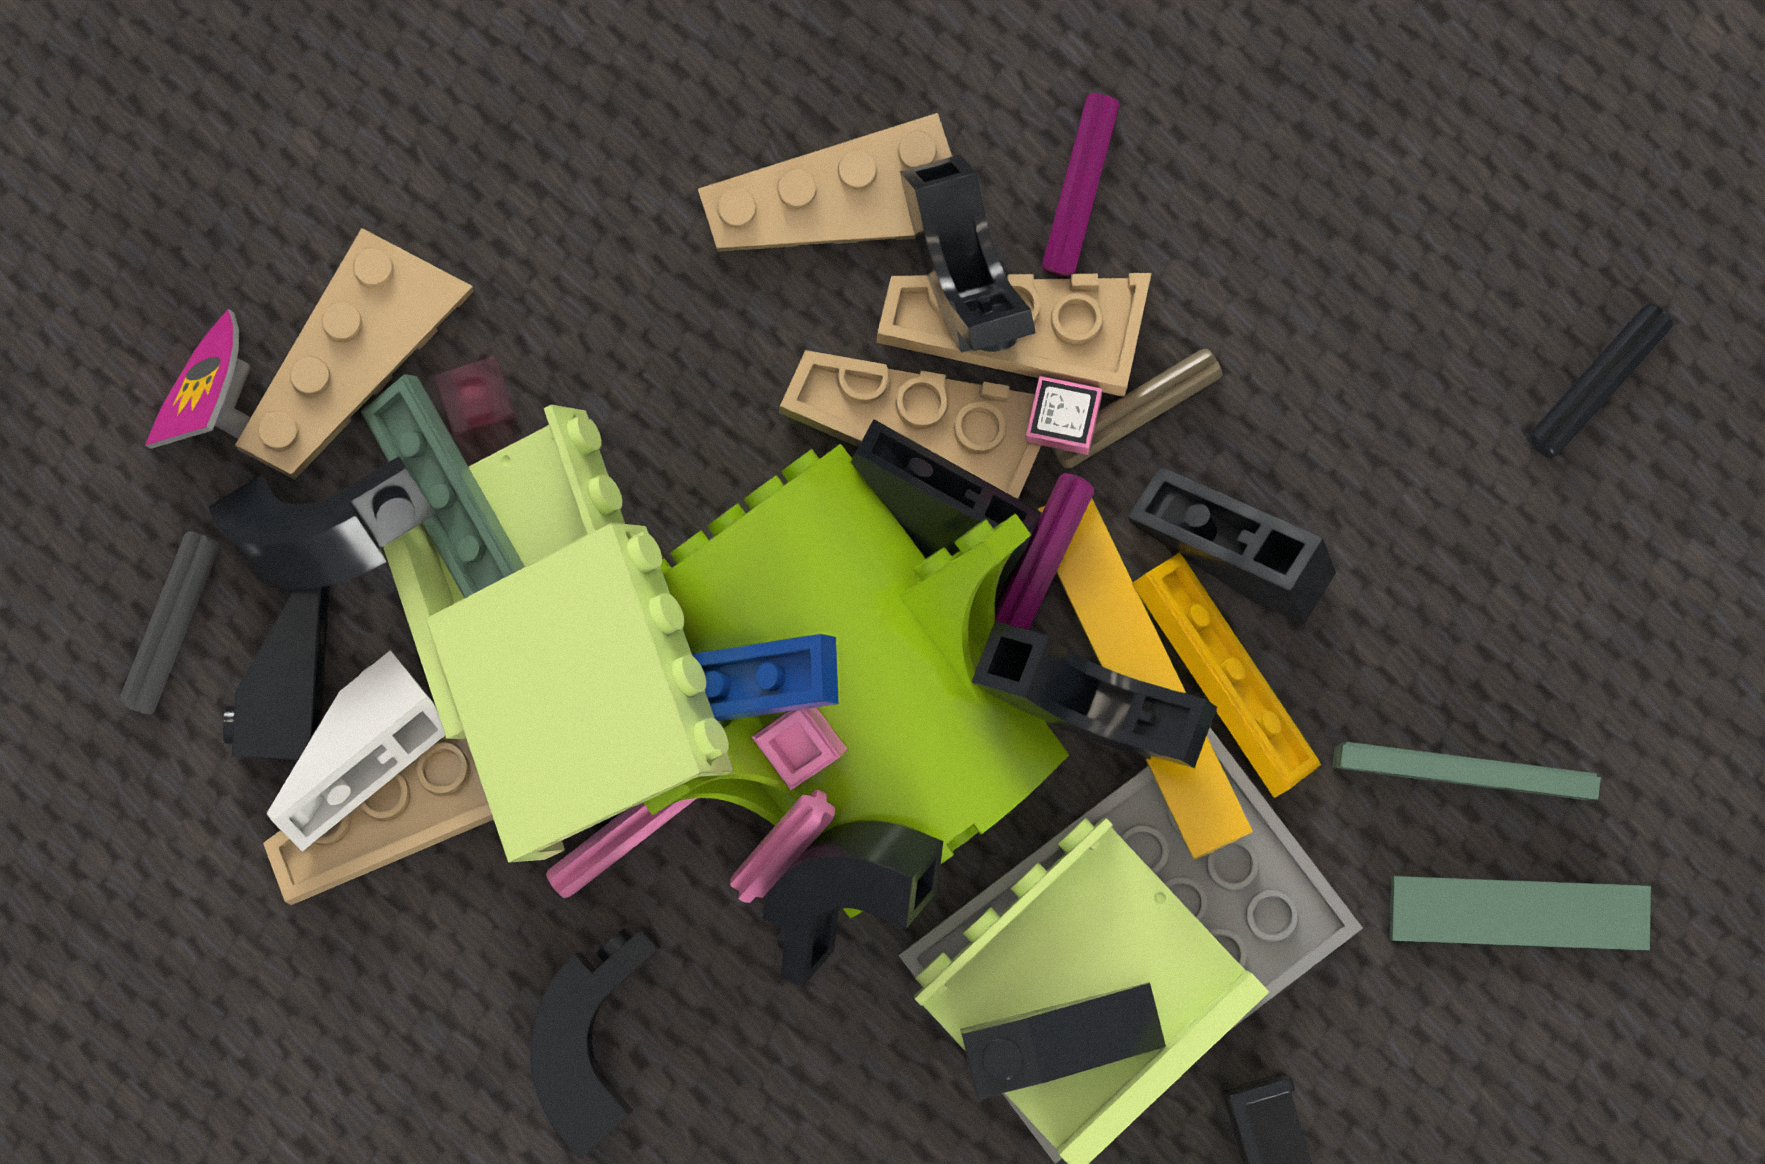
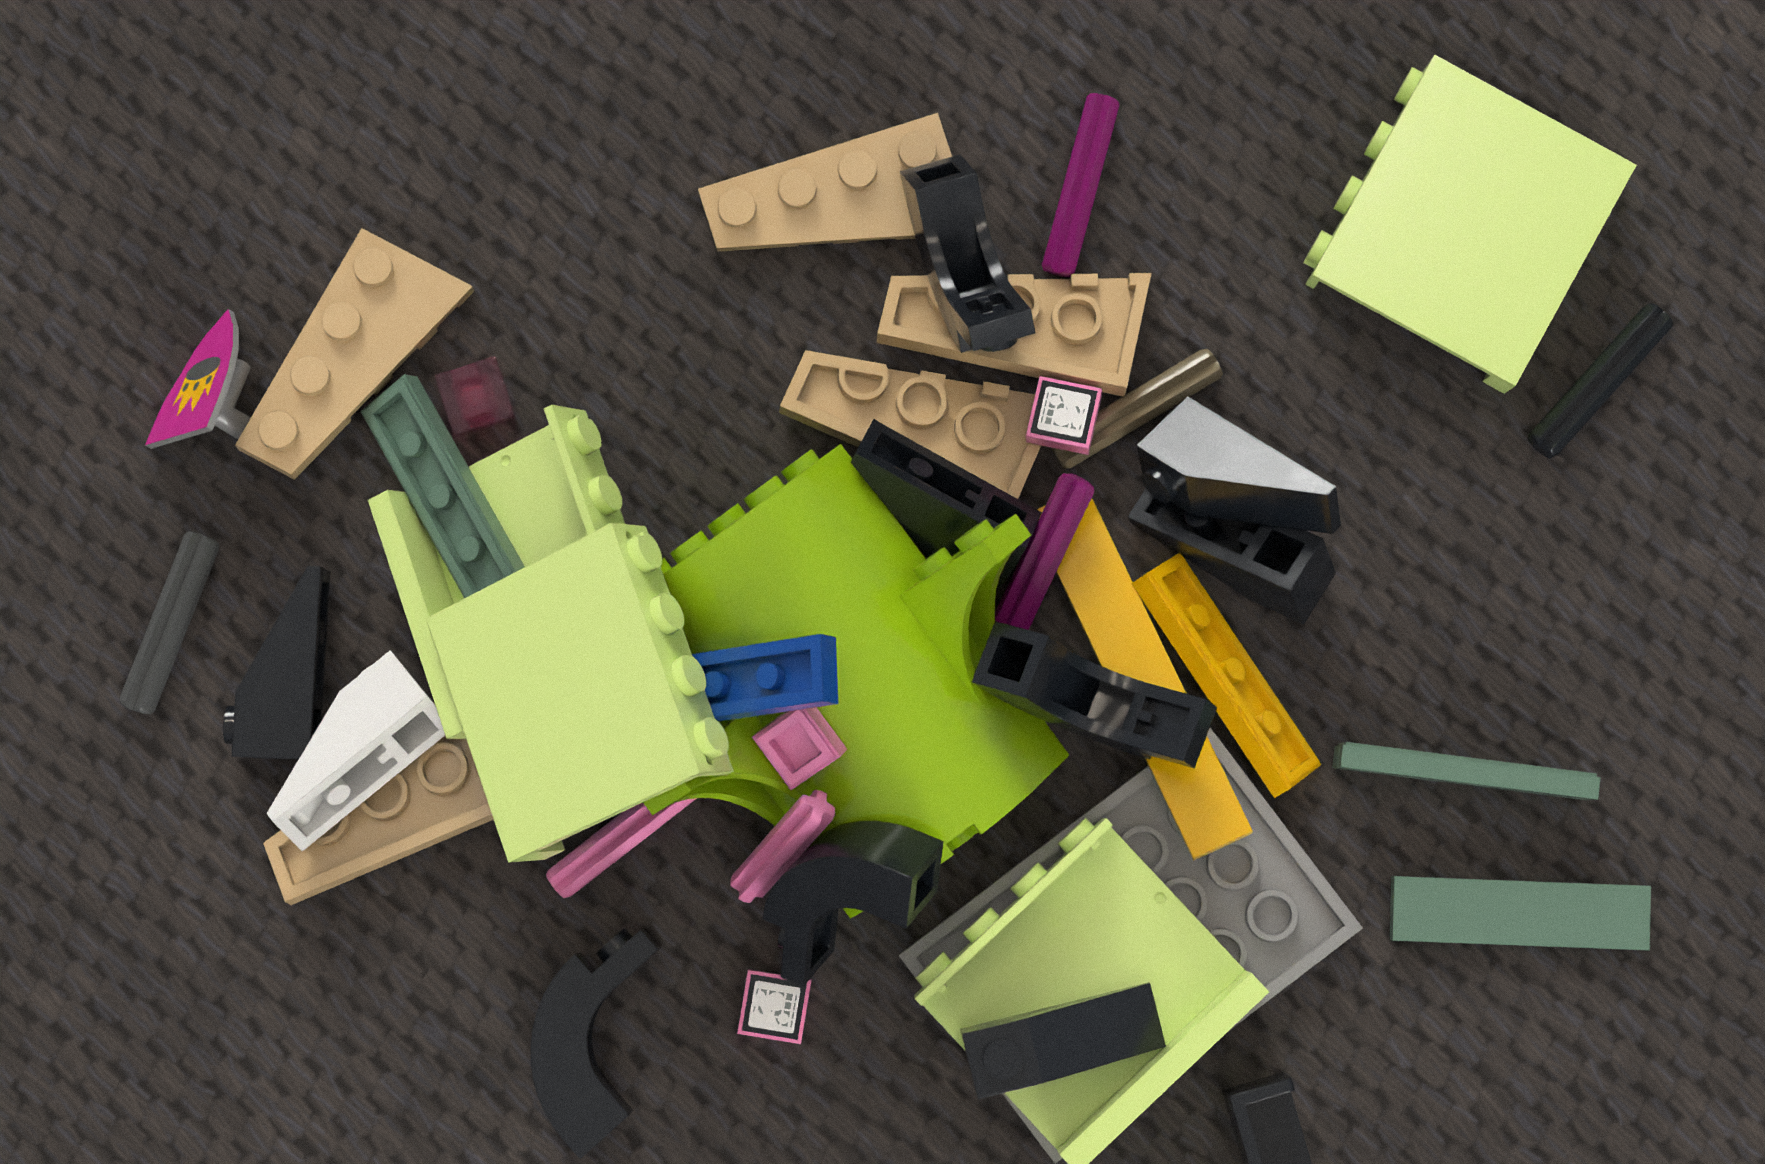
(322, 539): black arch -> none
(773, 1007): none -> tile
(1231, 475): none -> slope
(1469, 220): none -> yellowish green panel

